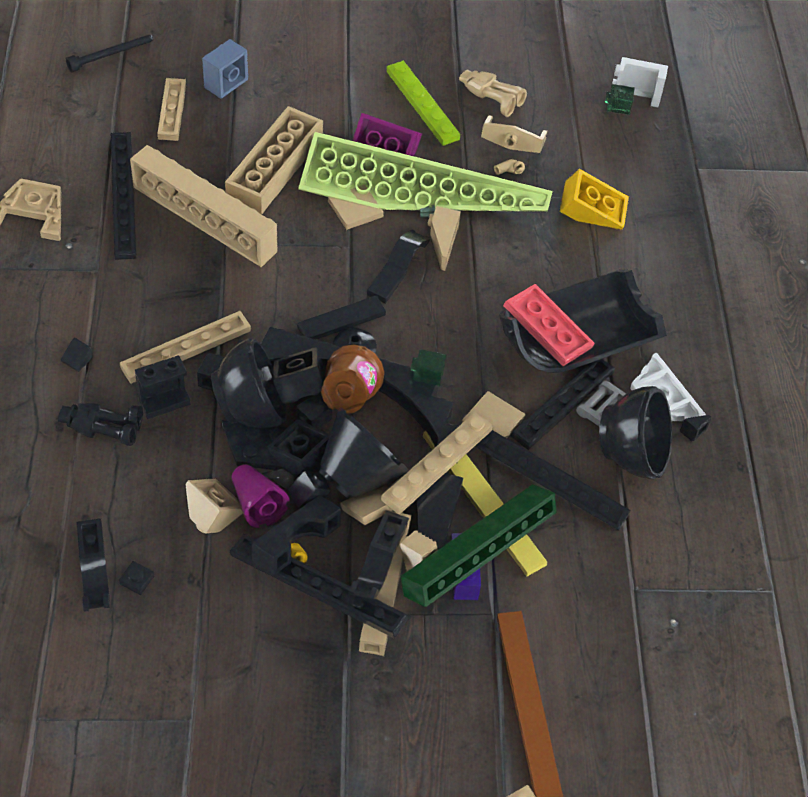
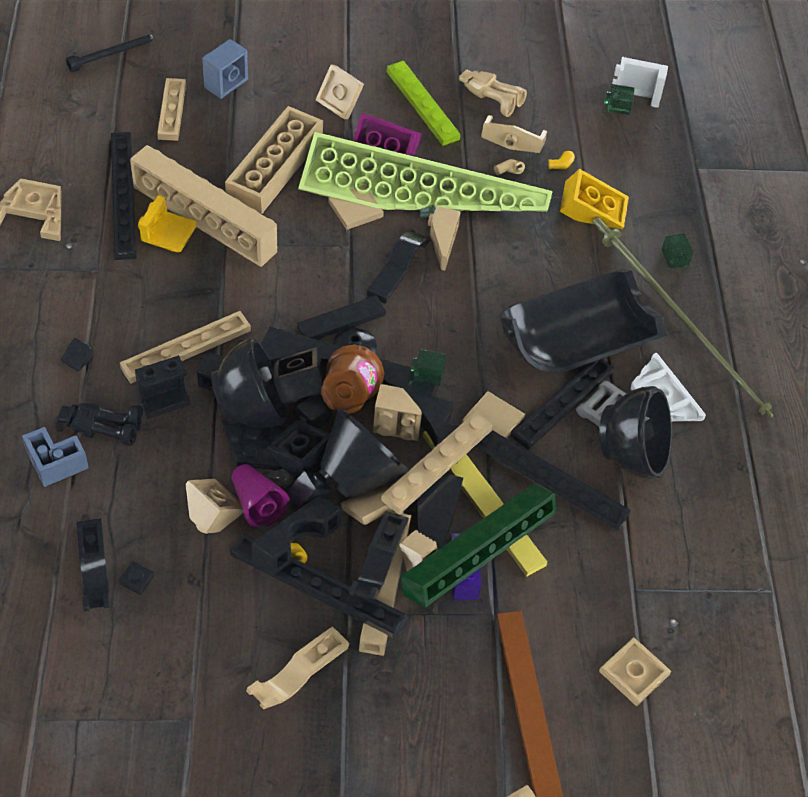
(56, 460): none -> sand blue brick
(165, 228): none -> yellow bracket
(299, 669): none -> tan piece
(339, 91): none -> tan tile
(396, 414): none -> tan slope
(549, 324): coral tile -> none
(563, 162): none -> yellow arm
(612, 238): none -> olive piece
(635, 671): none -> tan tile
(677, 251): none -> clear green brick
(695, 426): black slope -> none

